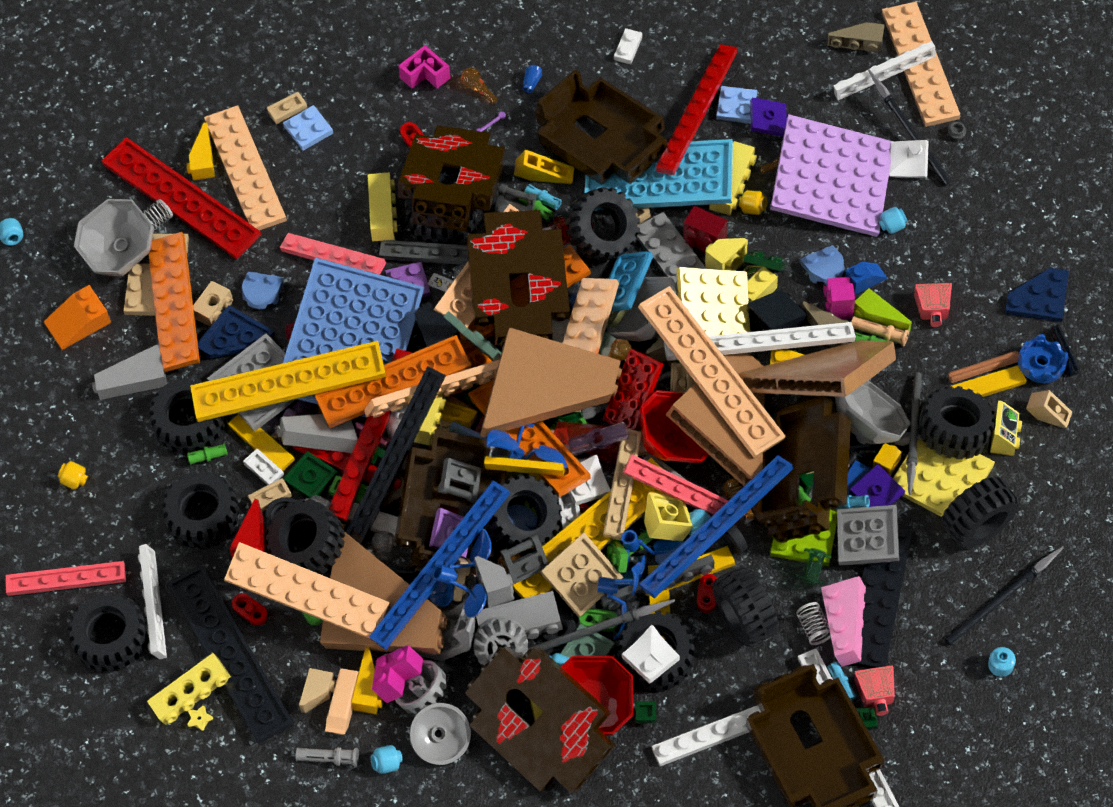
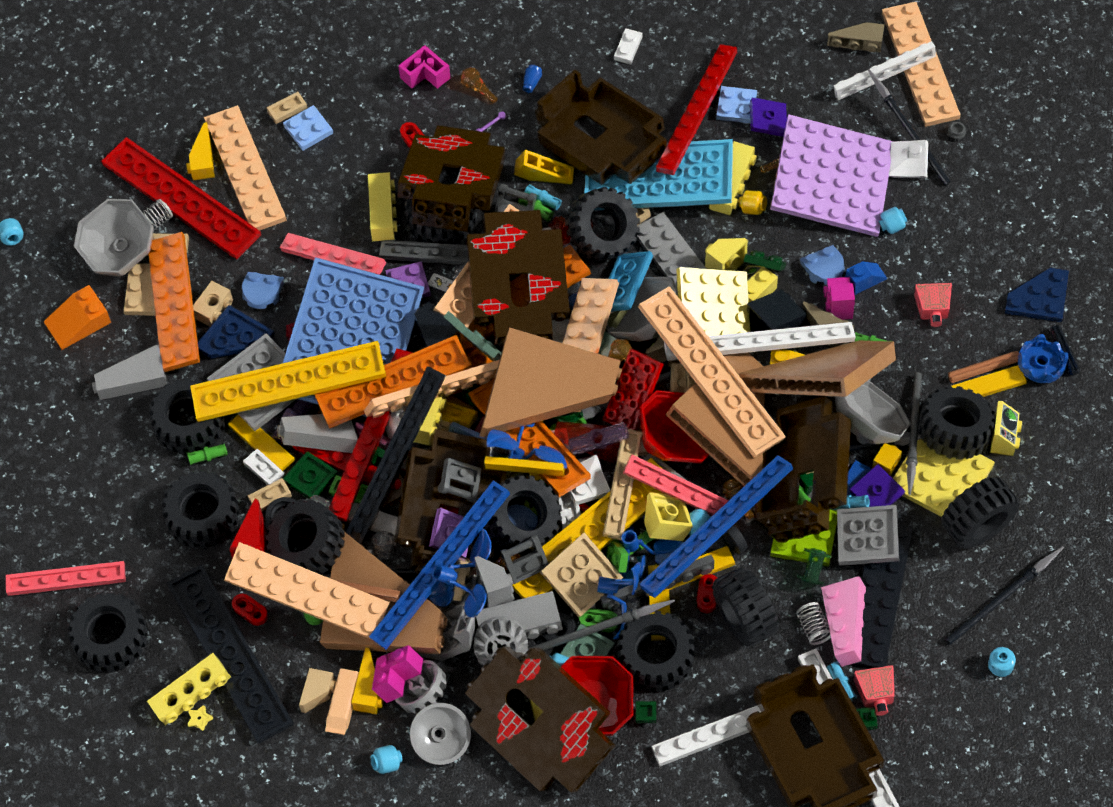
(72, 475): yellow head -> none
(152, 601): white plate -> none
(338, 756): light grey pin -> none
(382, 593): none -> nougat axle
(650, 655): white plate -> none
(703, 228): dark red brick -> none
(877, 310): lime slope -> none
(888, 333): light nougat pin -> none
(1049, 409): tan slope -> none

